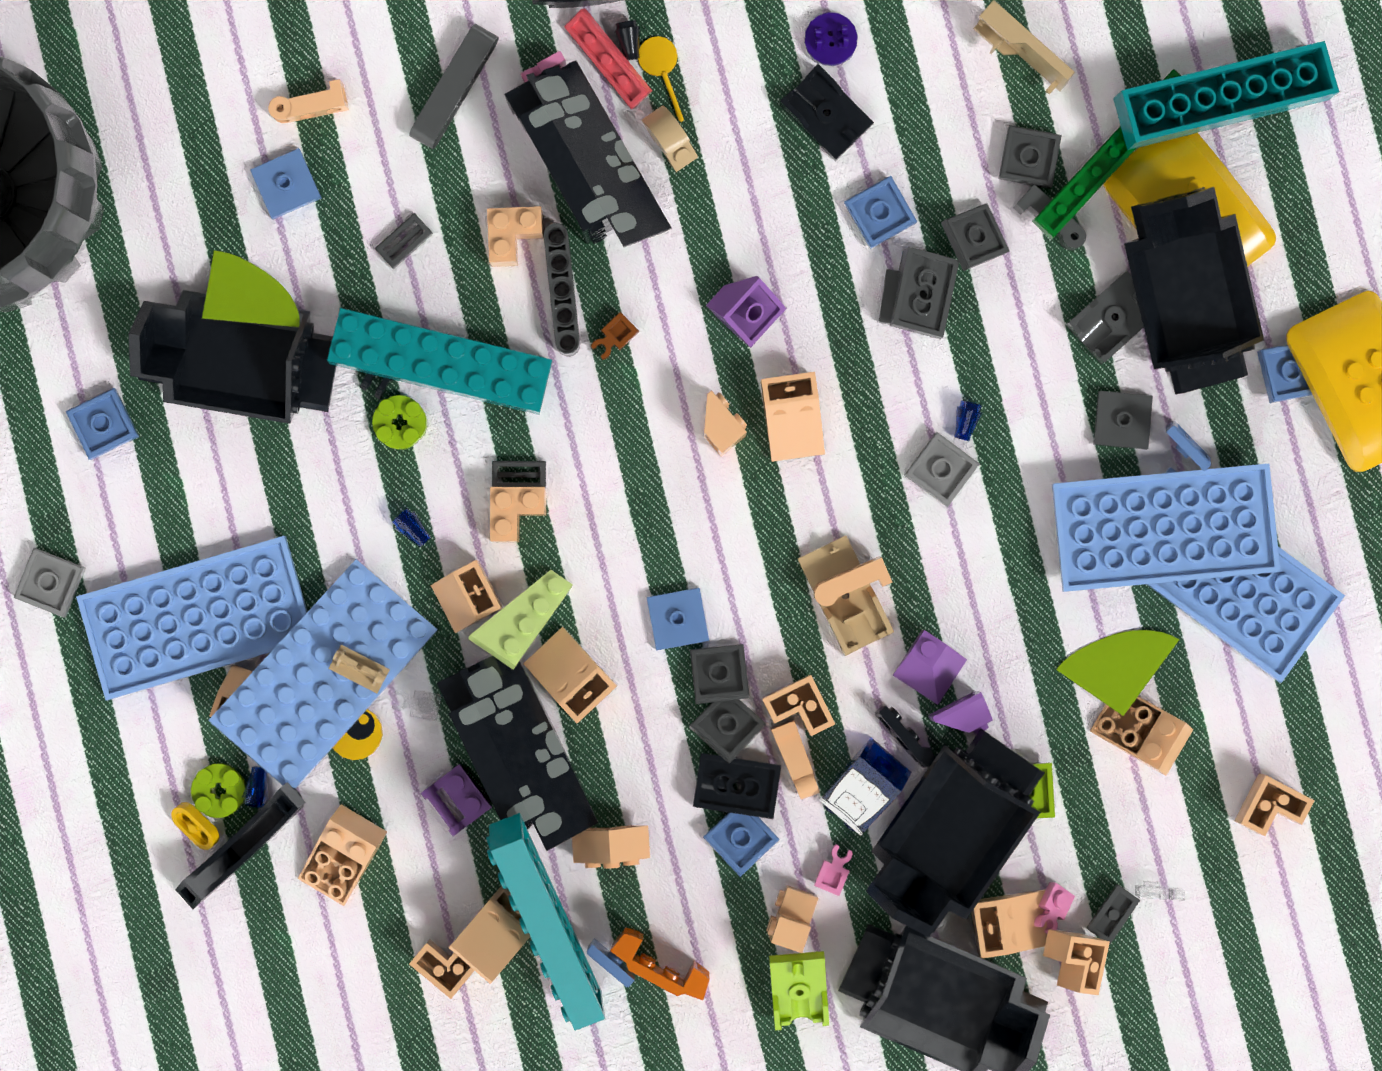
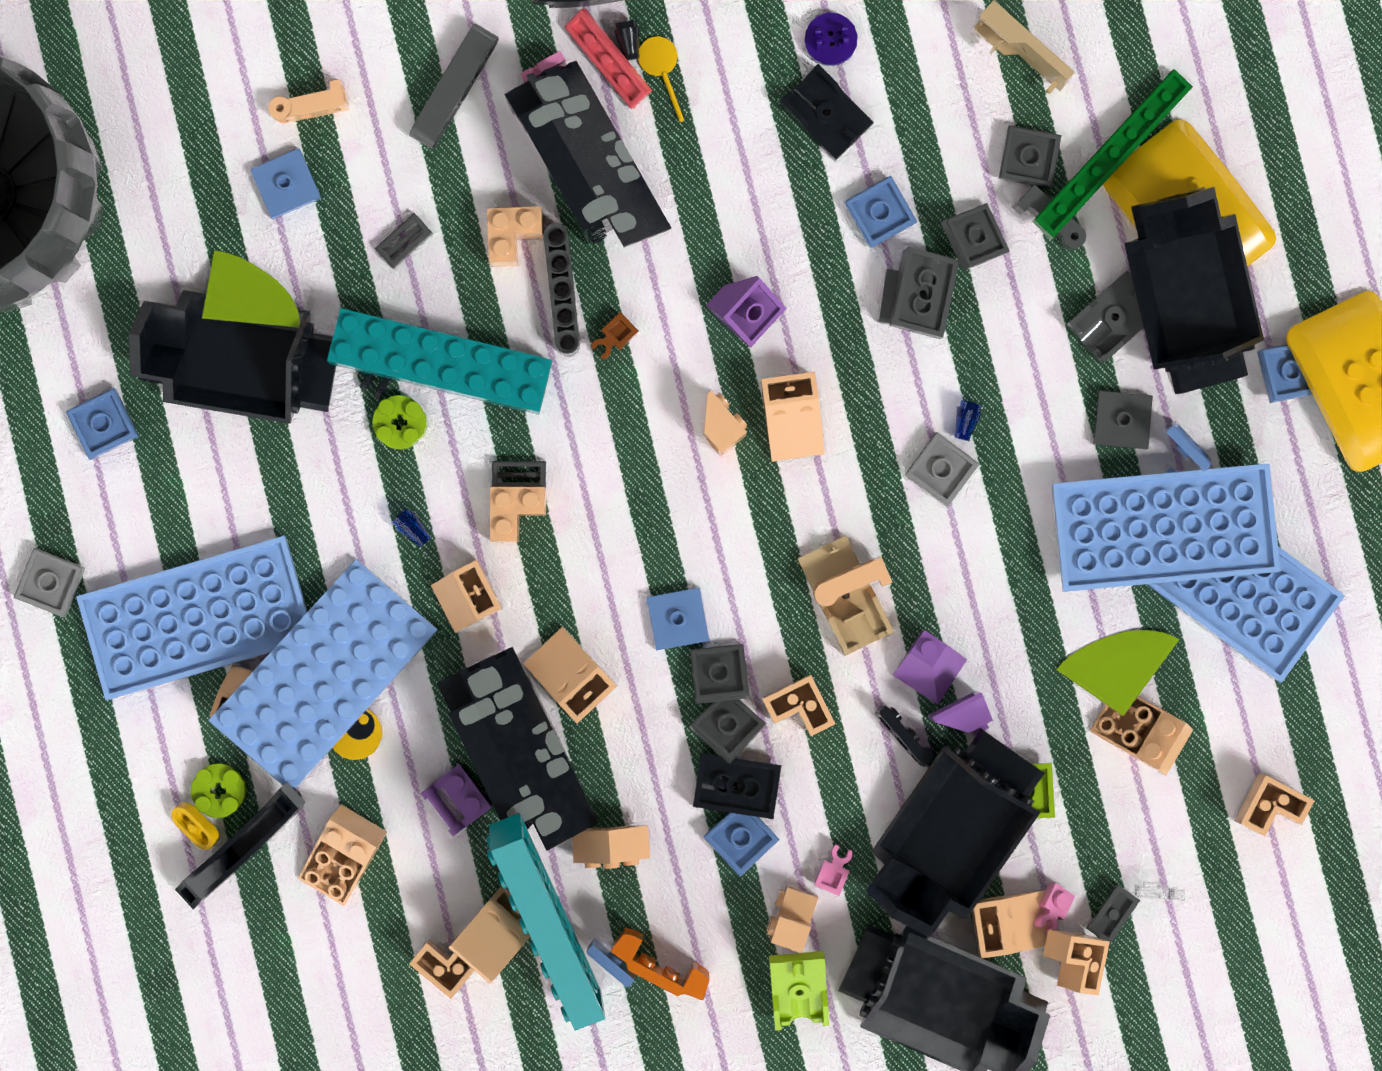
(256, 788): clear blue cone -> none
(359, 669): tan hinge -> none
(422, 704): clear plate -> none
(519, 623): yellowish green wing -> none
(670, 137): tan brick -> none
(796, 759): light nougat leg -> none
(865, 787): slope -> none
(1225, 95): teal brick -> none

